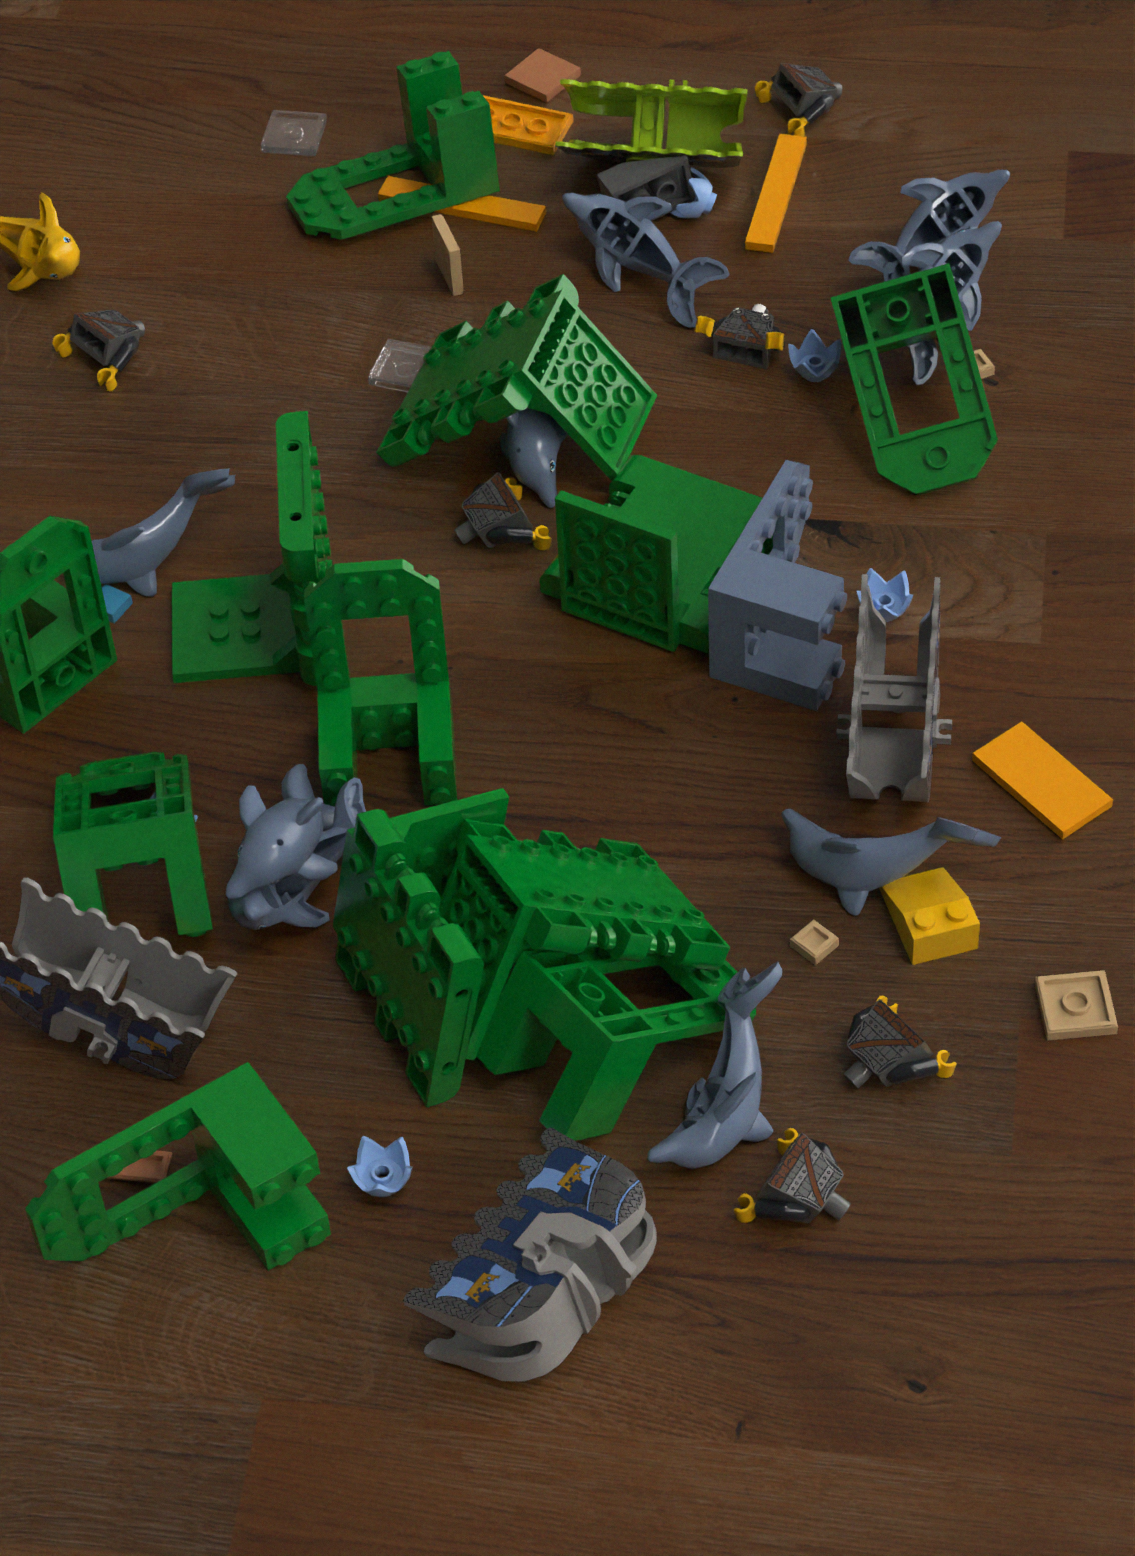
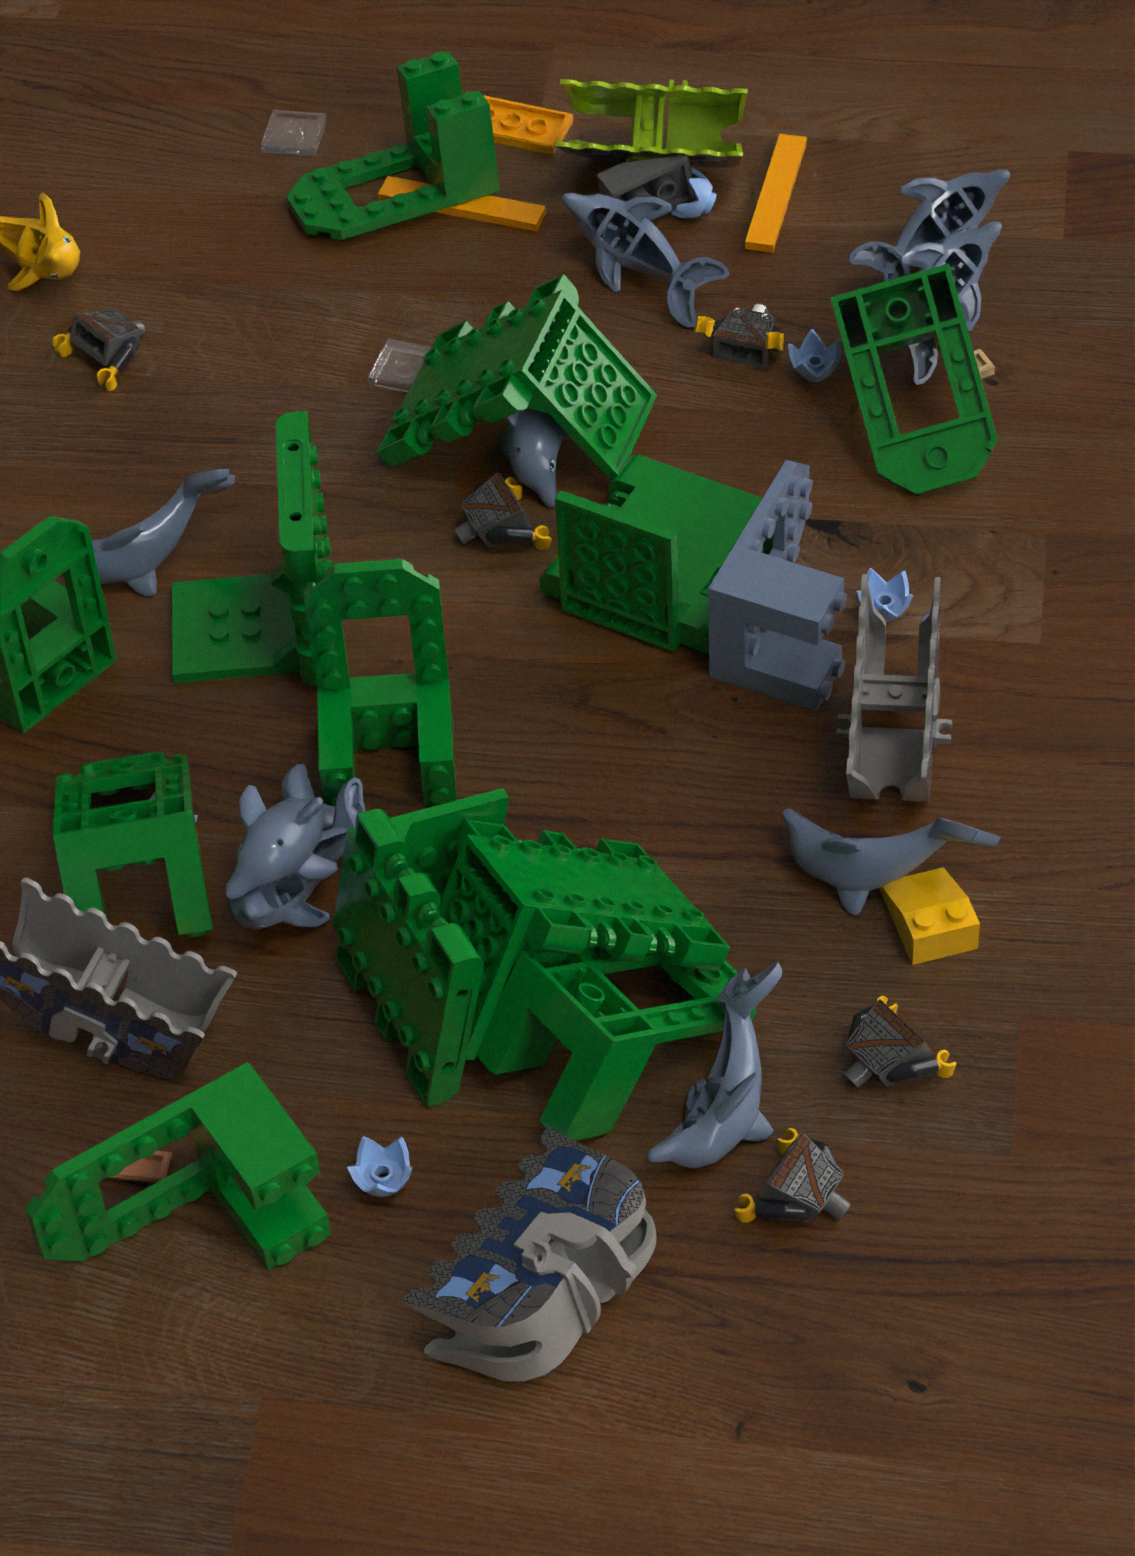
(116, 602): dark azure tile -> none
(447, 255): tan tile -> none
(541, 75): nougat tile -> none
(804, 91): torso -> none
(814, 942): tan tile -> none
(1042, 780): light orange tile -> none
(1076, 1005): tan tile -> none

